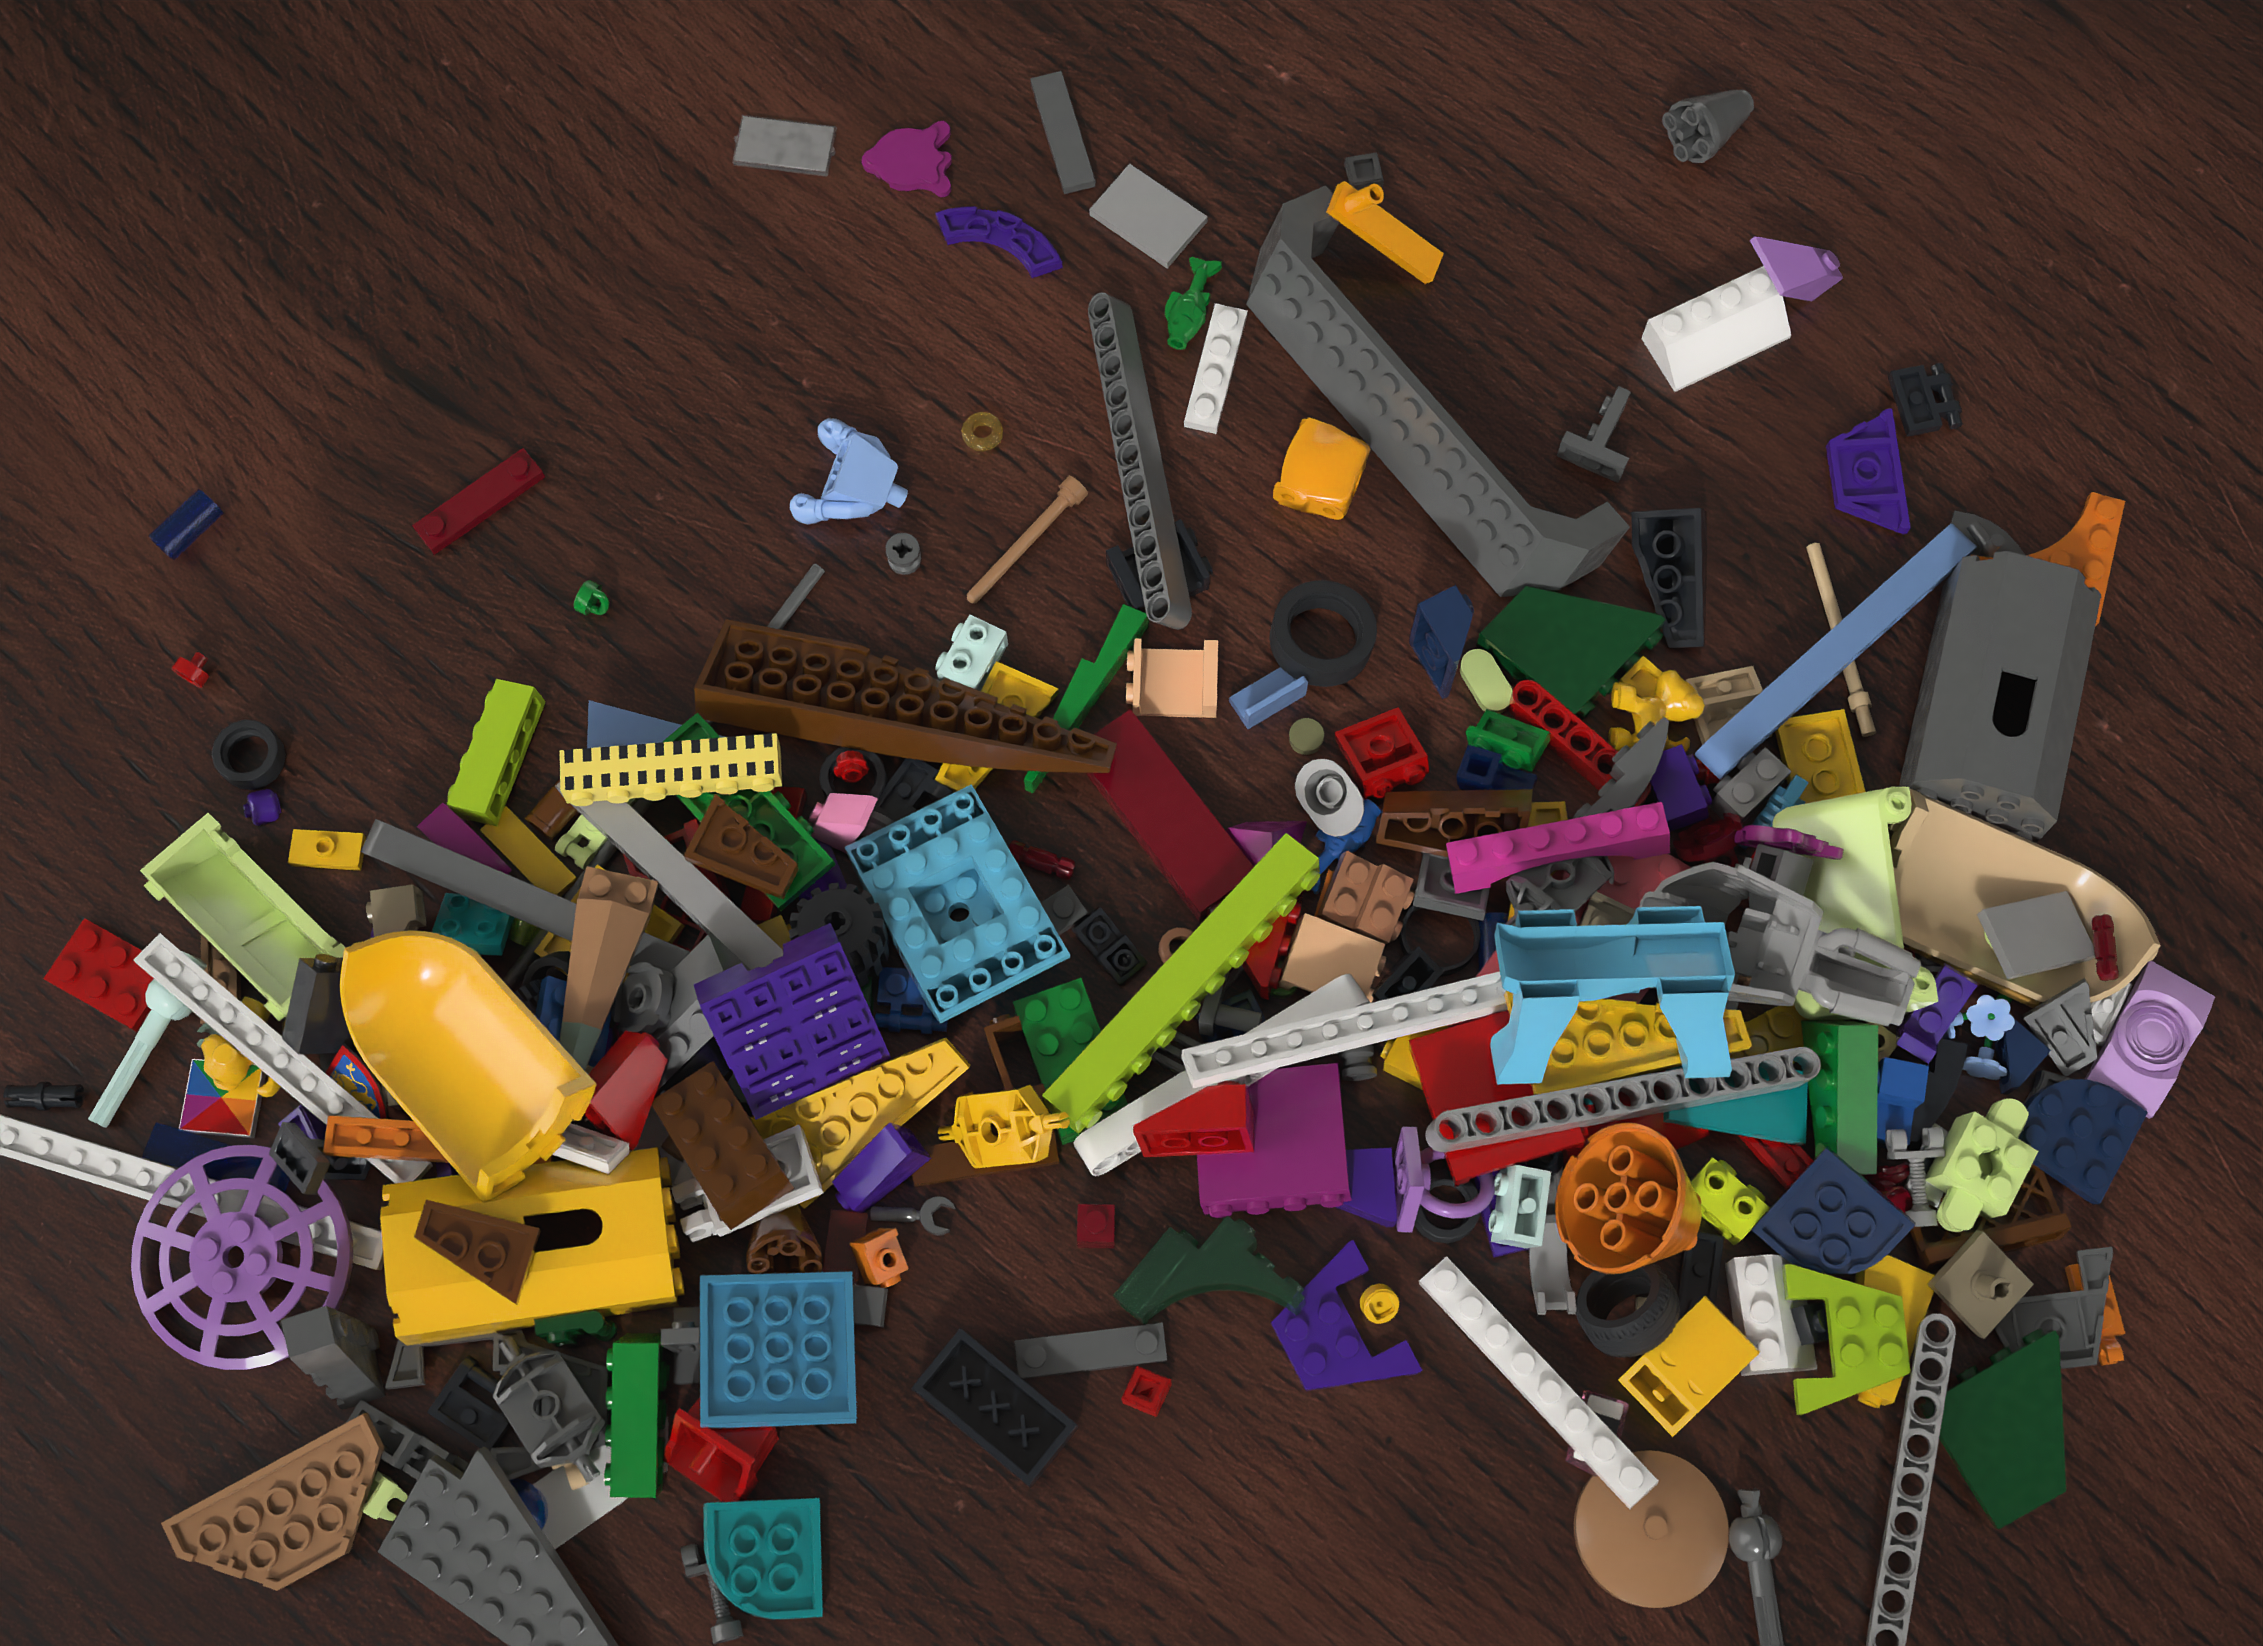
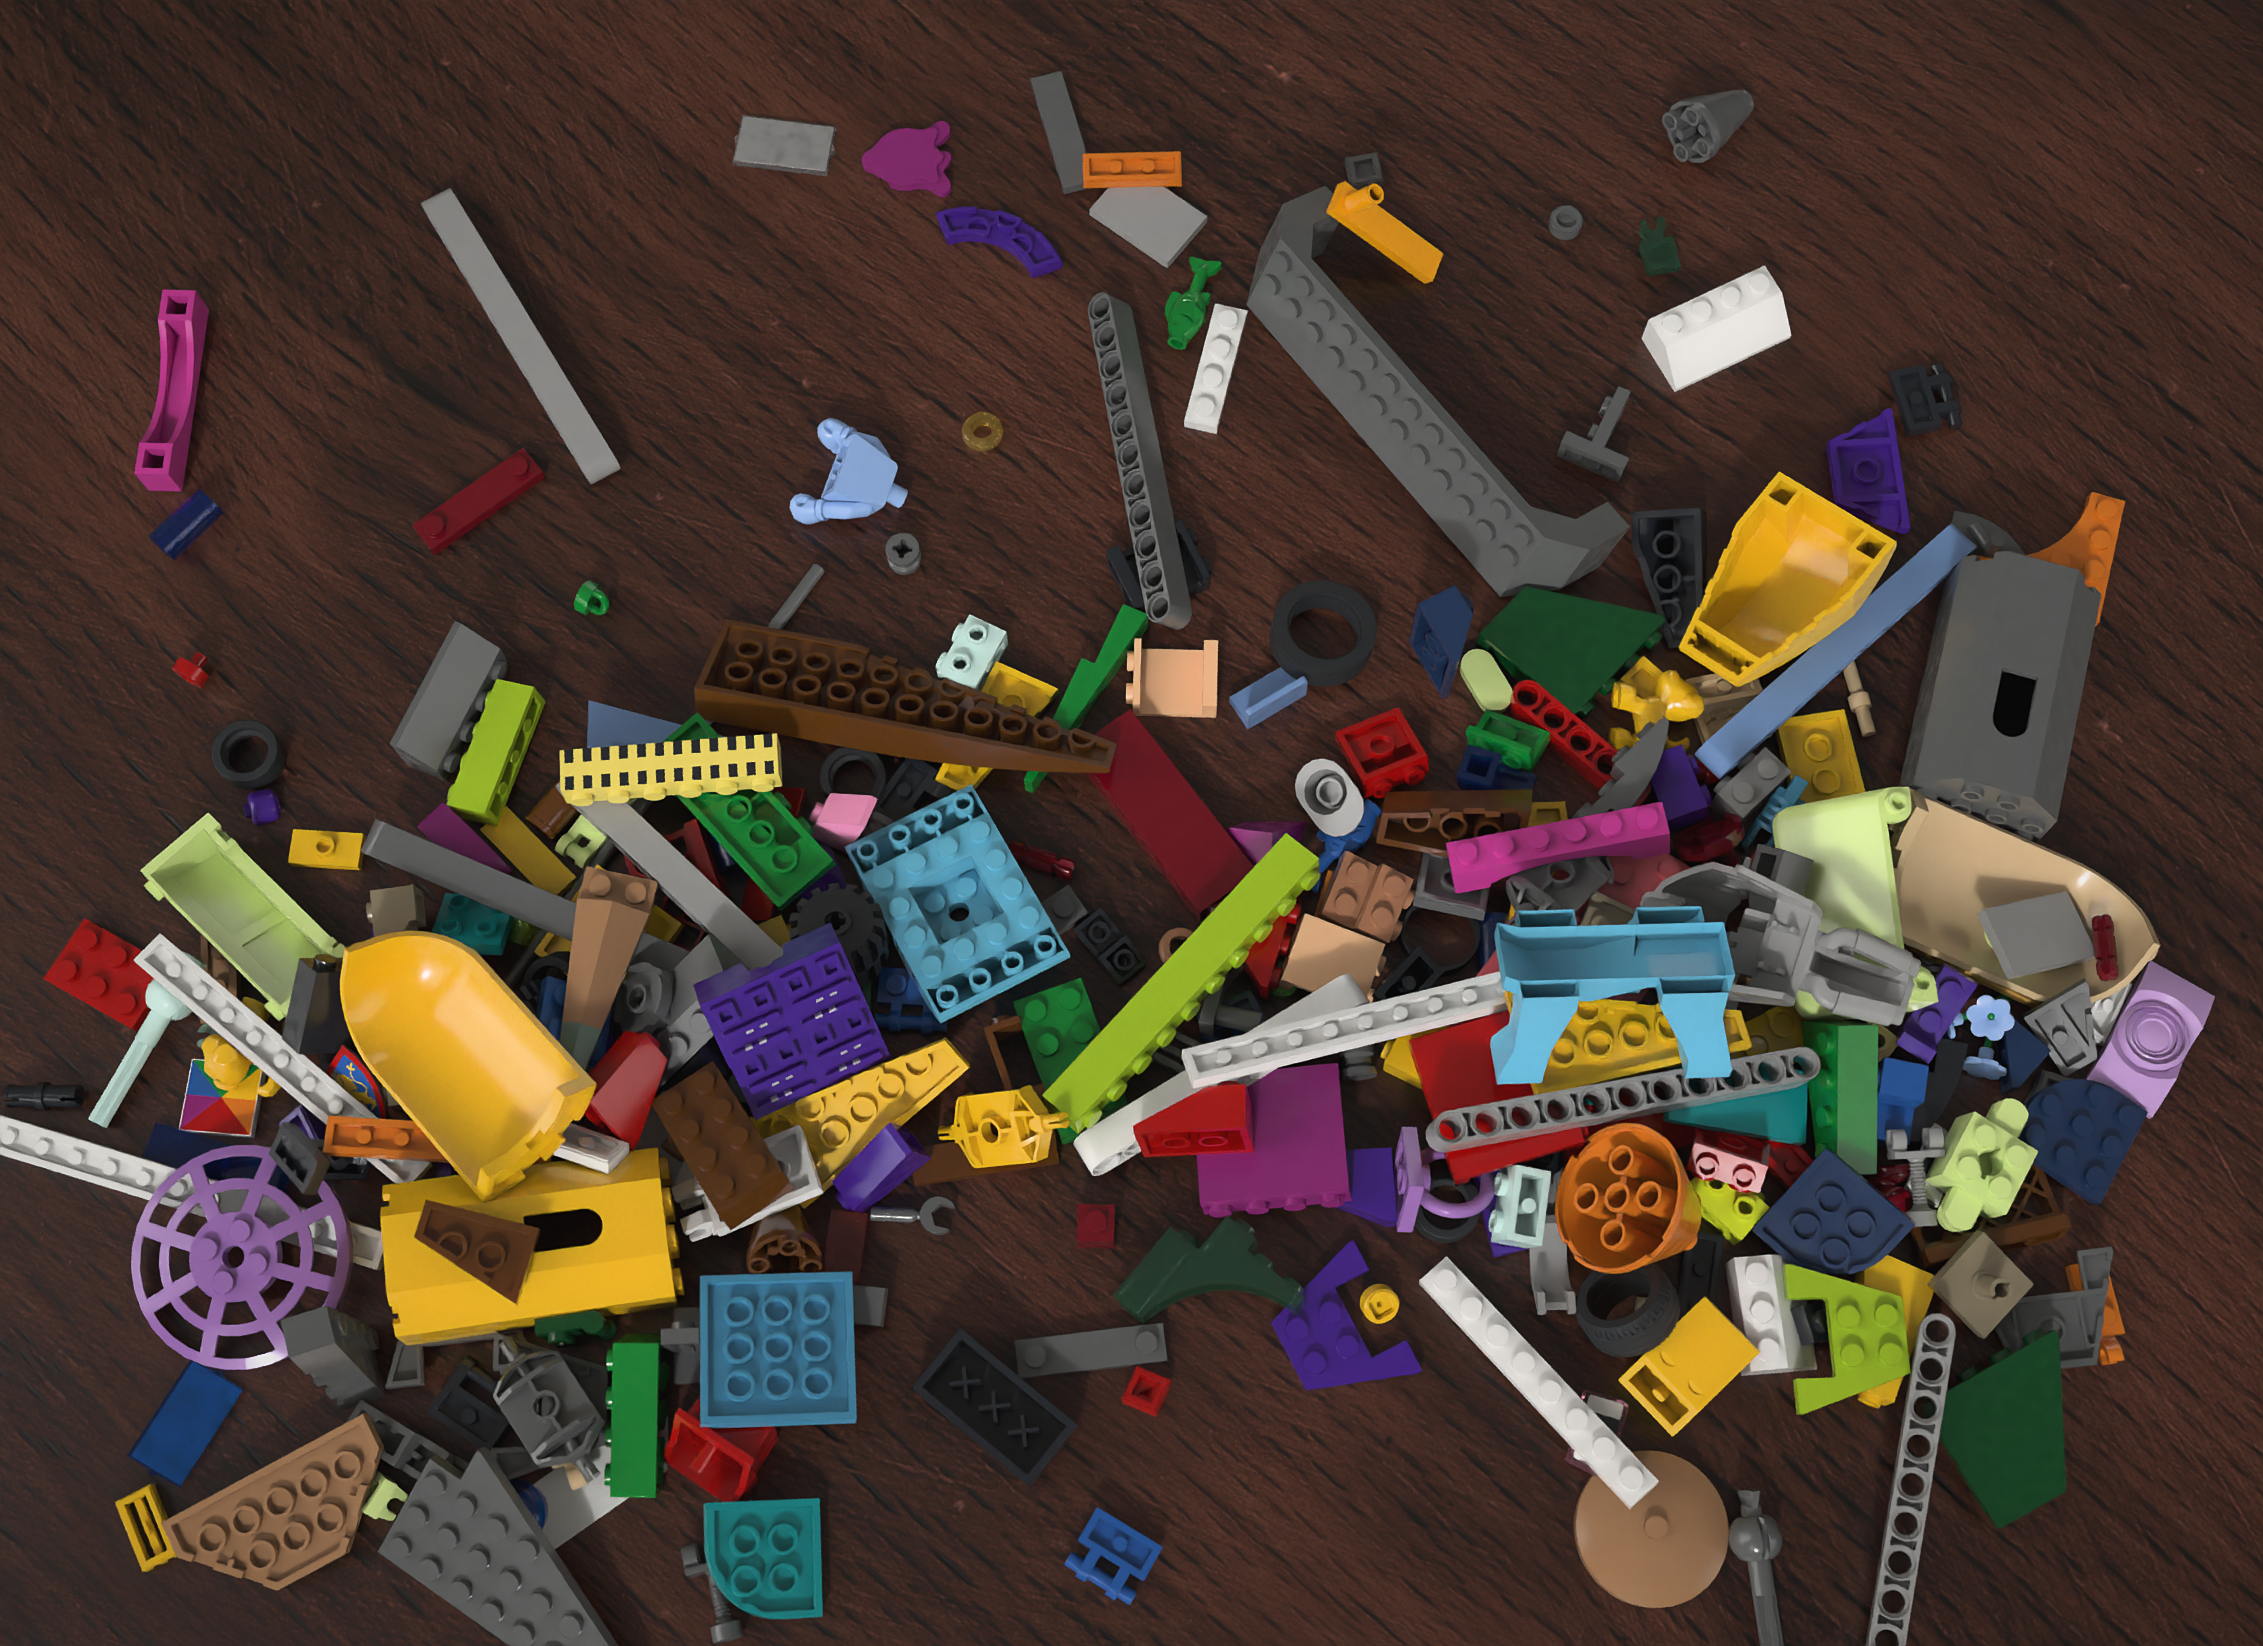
(133, 1532): none -> yellow tile
(166, 442): none -> dark pink arch
(185, 1423): none -> clear blue piece
(449, 702): none -> dark grey slope
(521, 336): none -> light grey beam
(739, 852): reddish brown wing -> none
(851, 766): red plate -> none
(869, 1256): orange brick -> none
(1070, 493): medium nougat piece -> none
(1121, 1546): none -> blue plate
(1132, 169): none -> orange tile
(1306, 736): olive tile -> none
(1321, 470): light orange piece -> none
(1565, 222): none -> dark grey tile
(1657, 252): none -> clear green plate
(1729, 1158): none -> red plate
(1784, 582): none -> yellow windscreen
(1788, 840): magenta tile -> none
(1798, 269): medium lavender slope -> none

